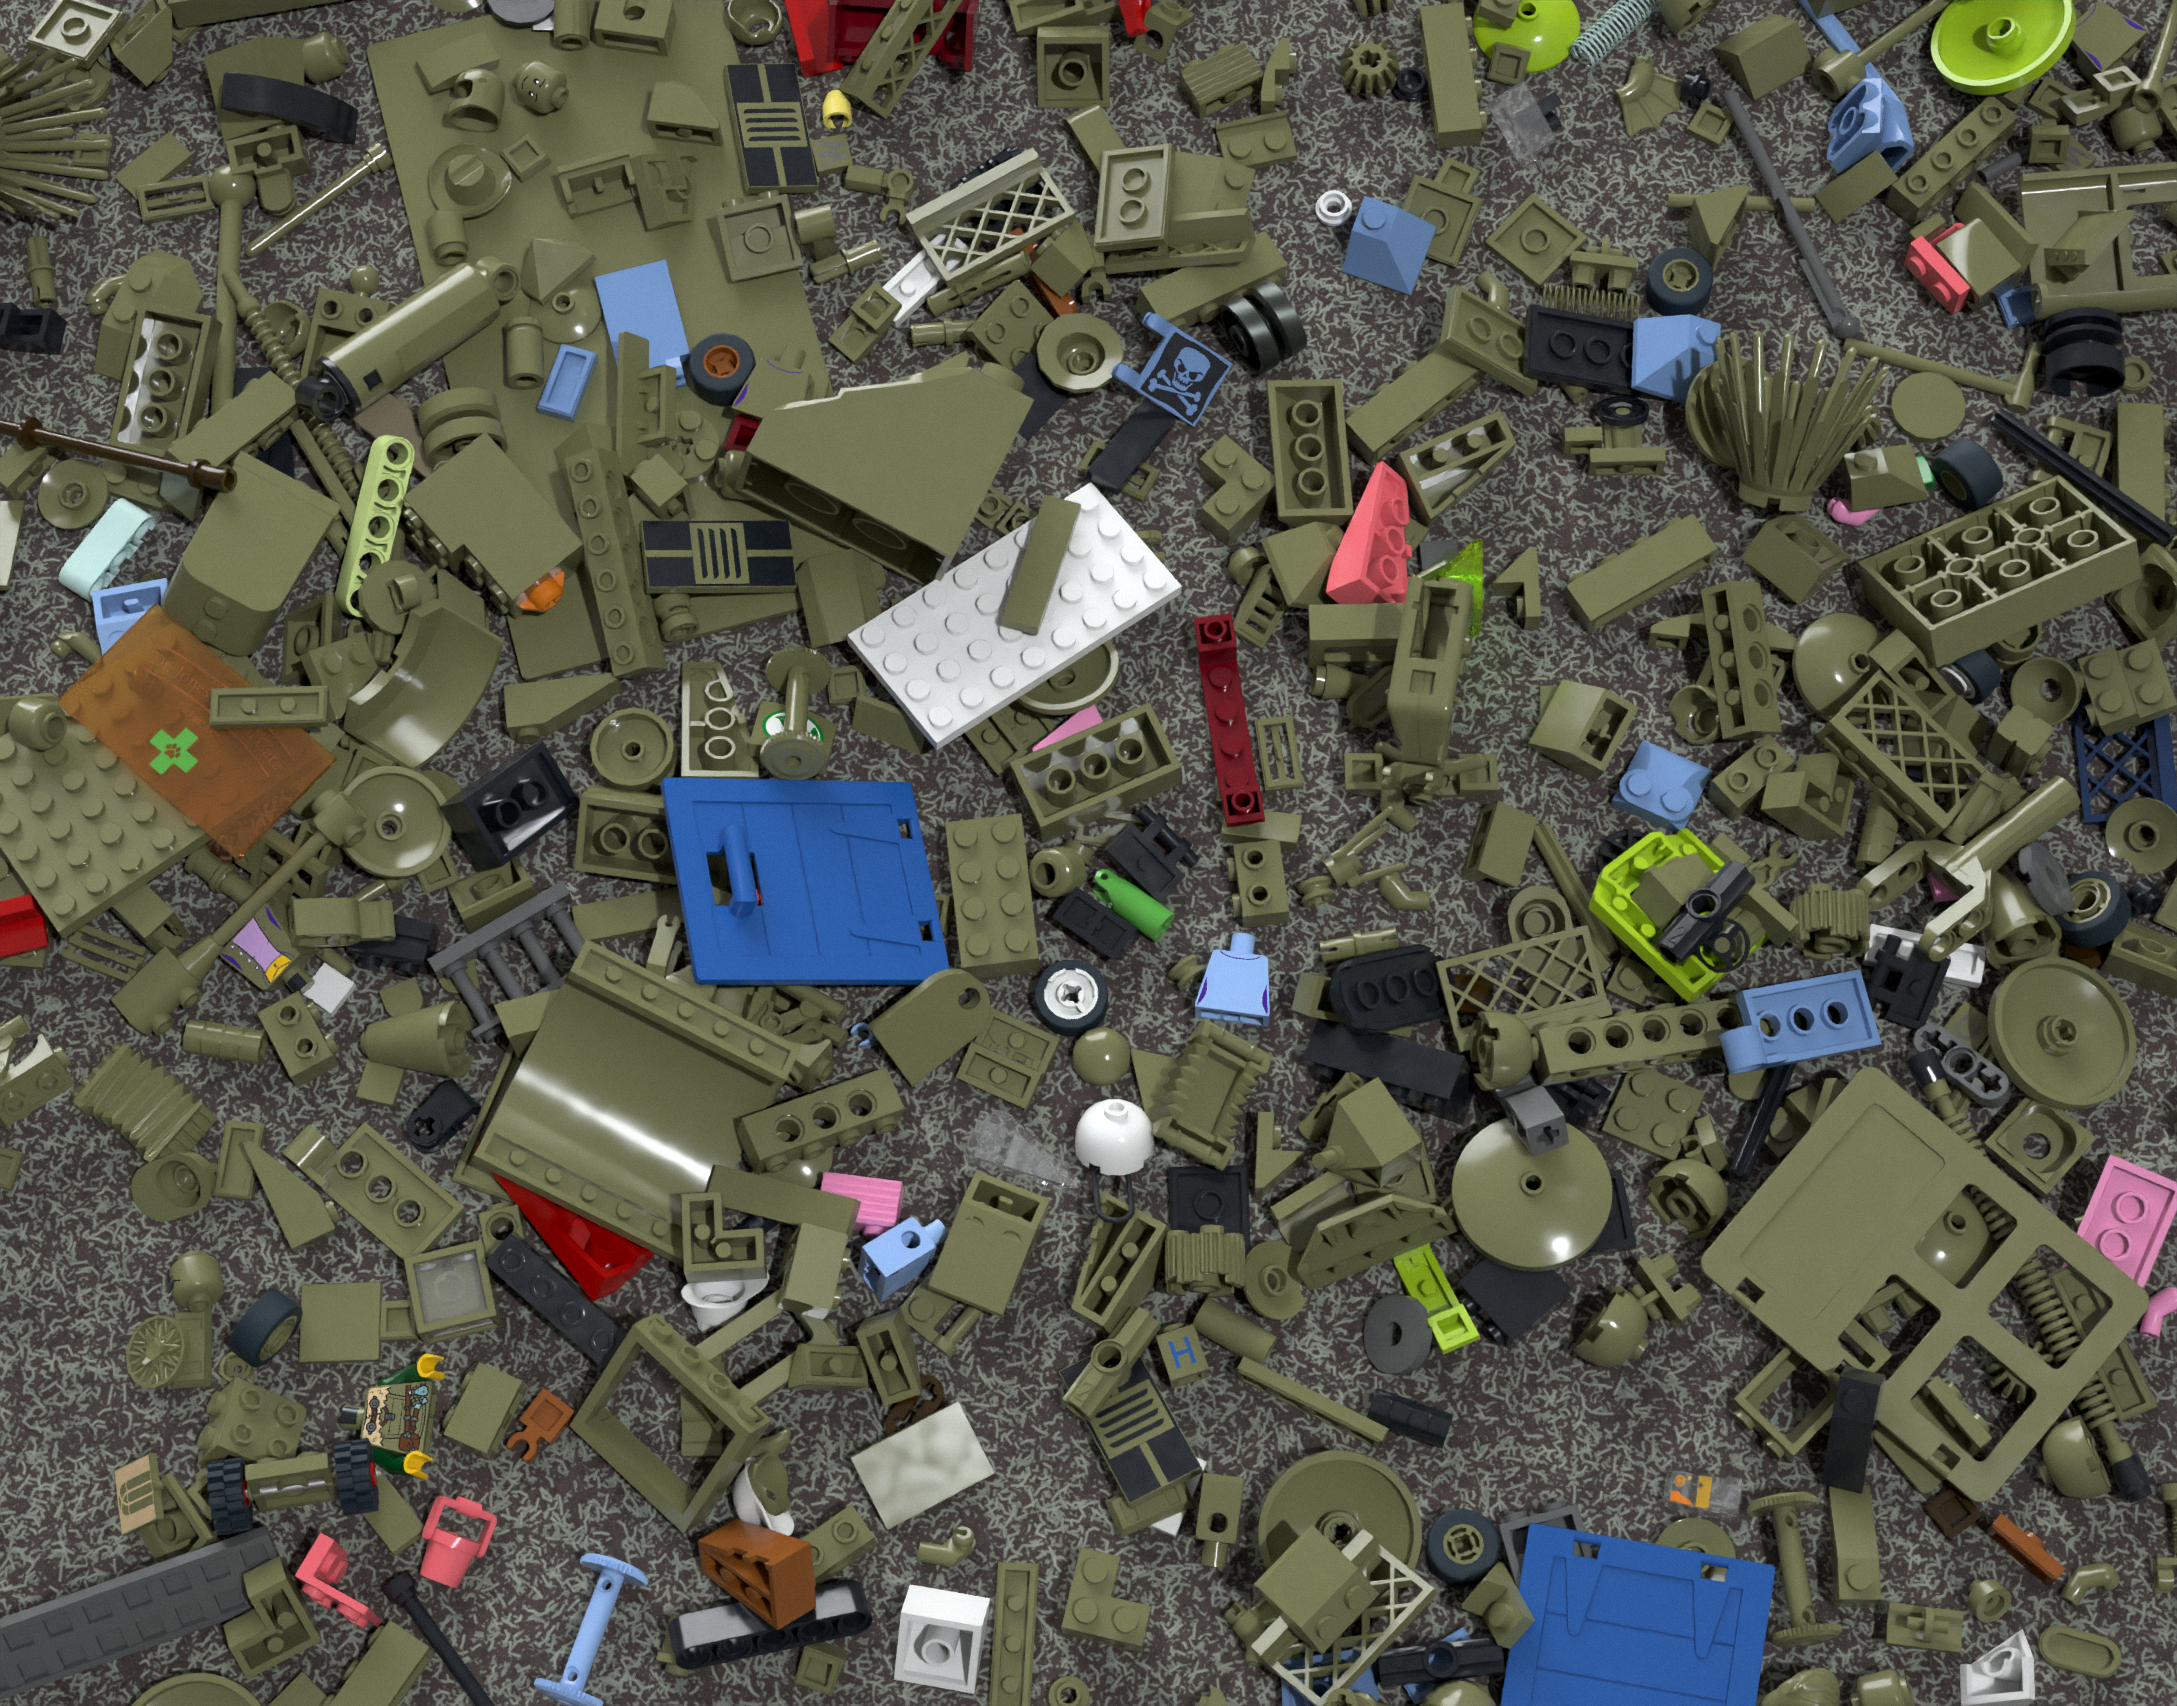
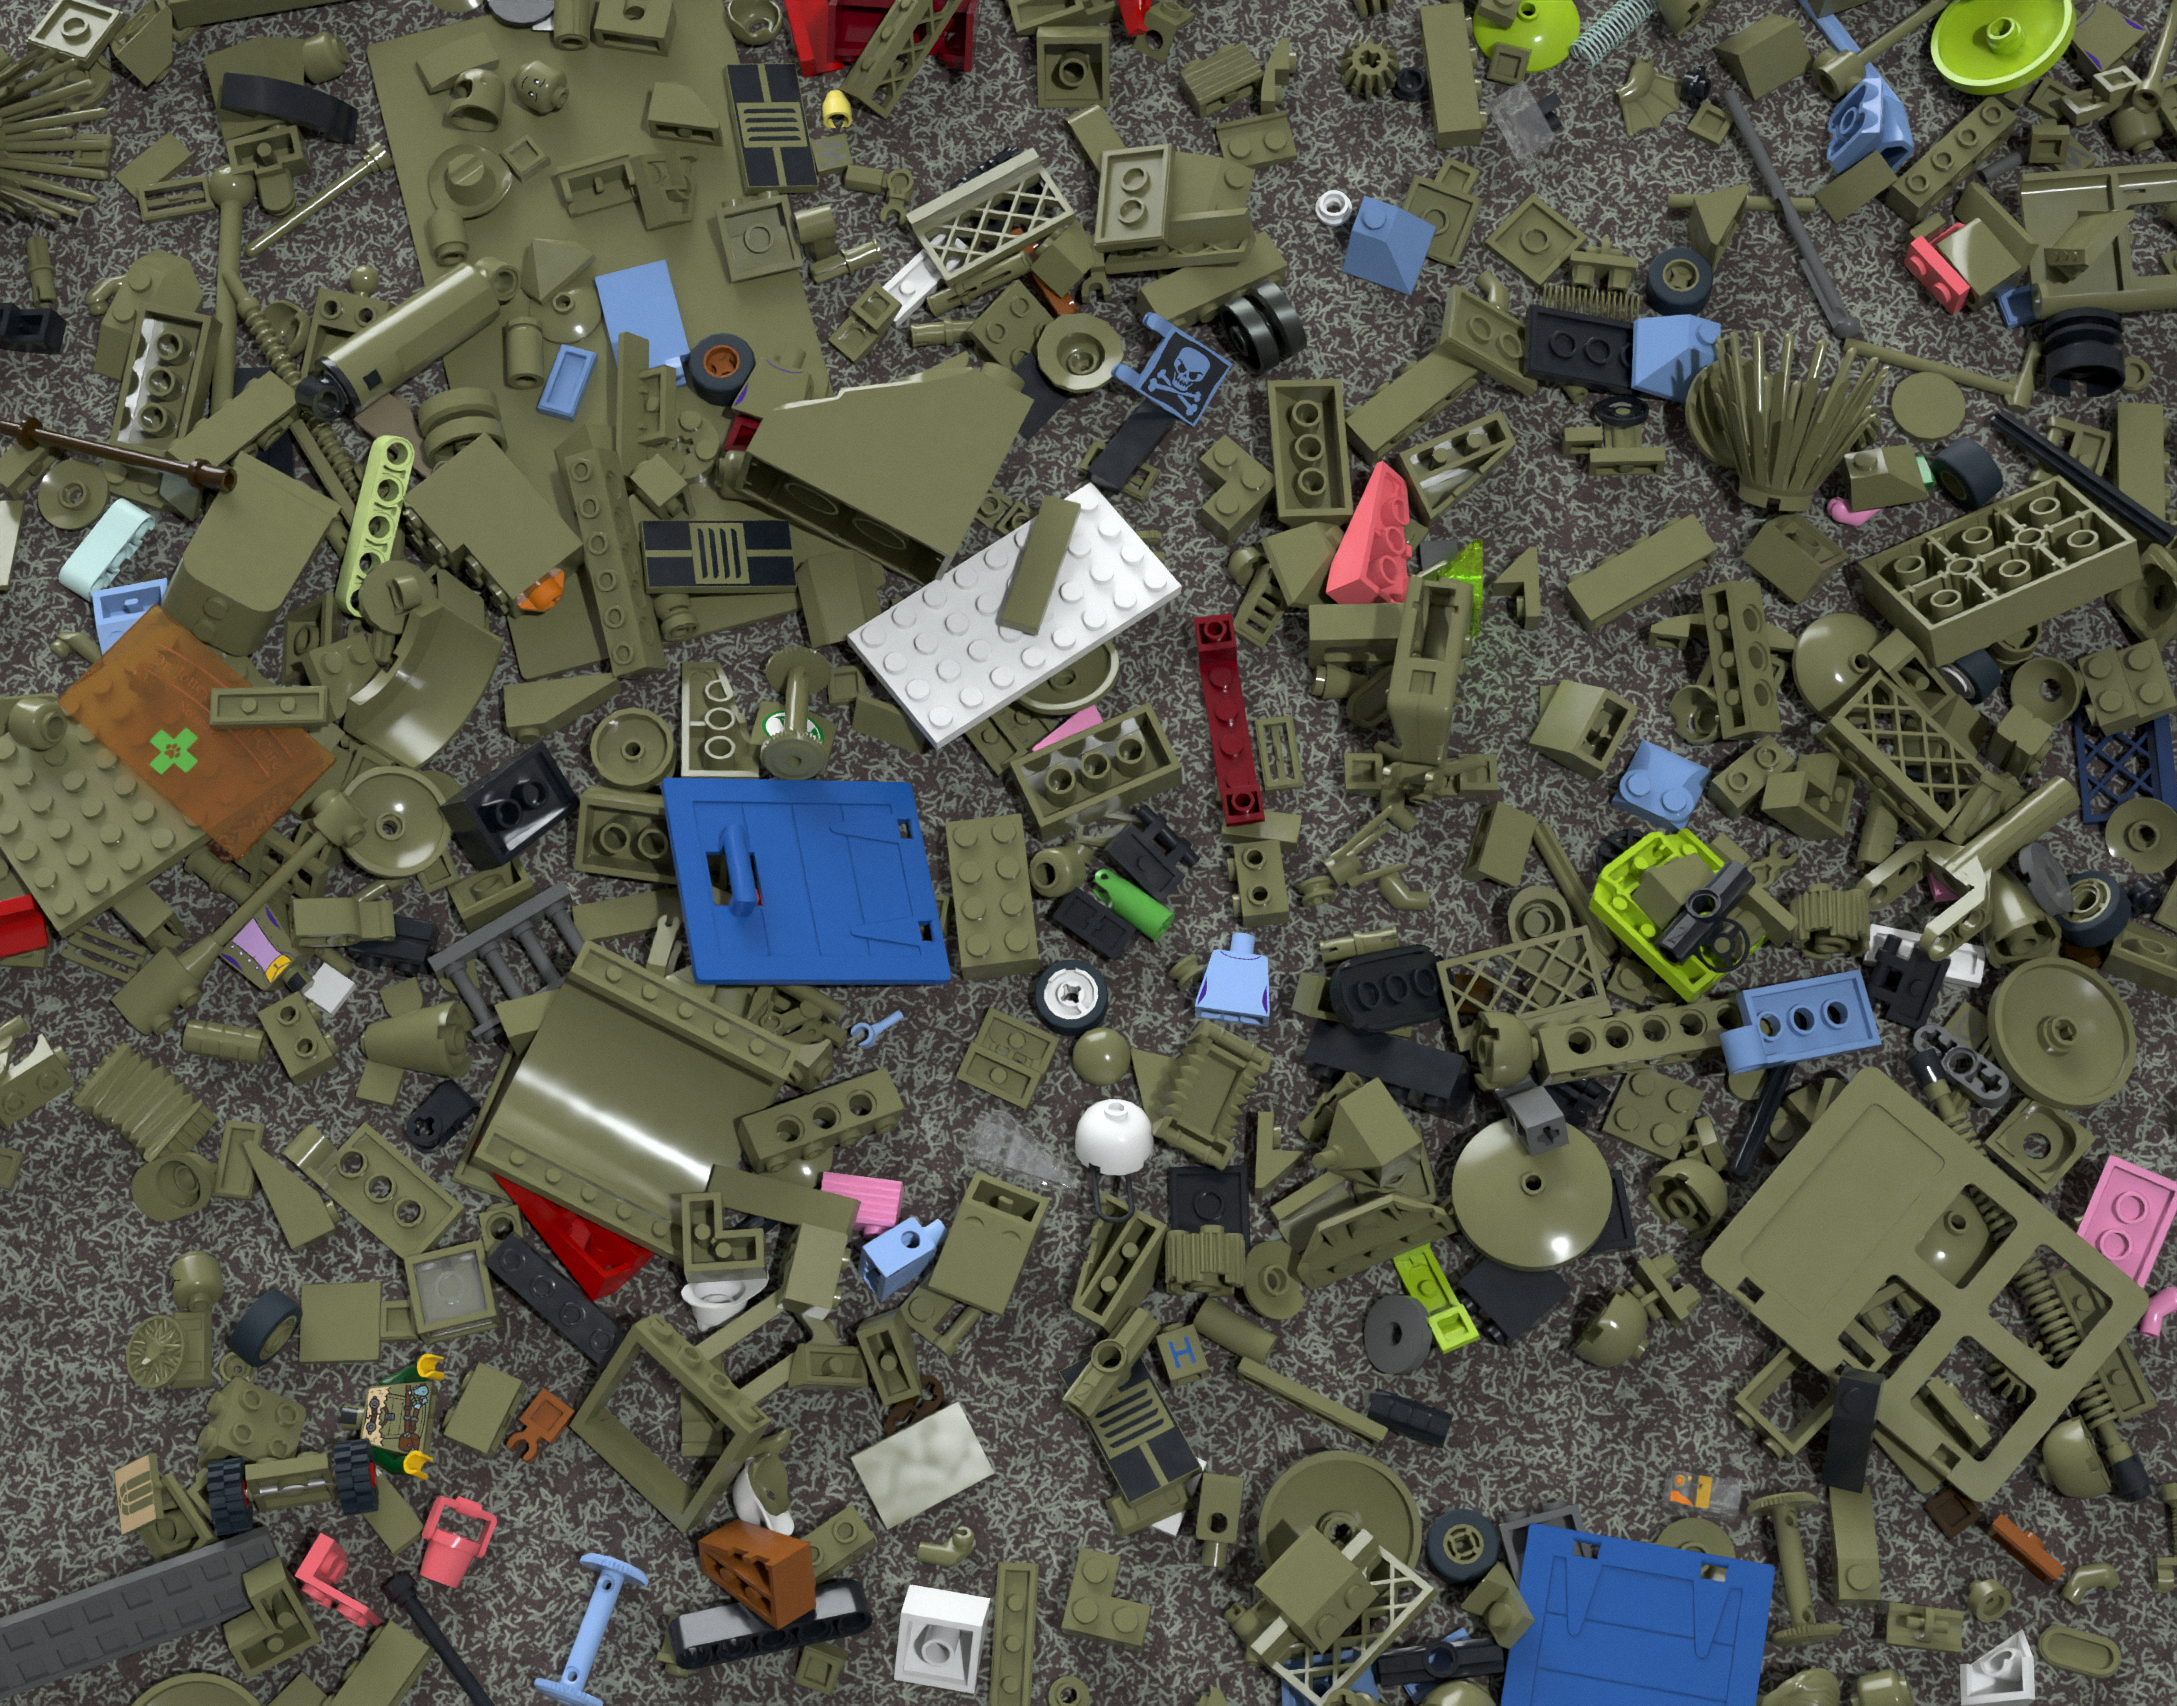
(931, 1023): olive tile -> none

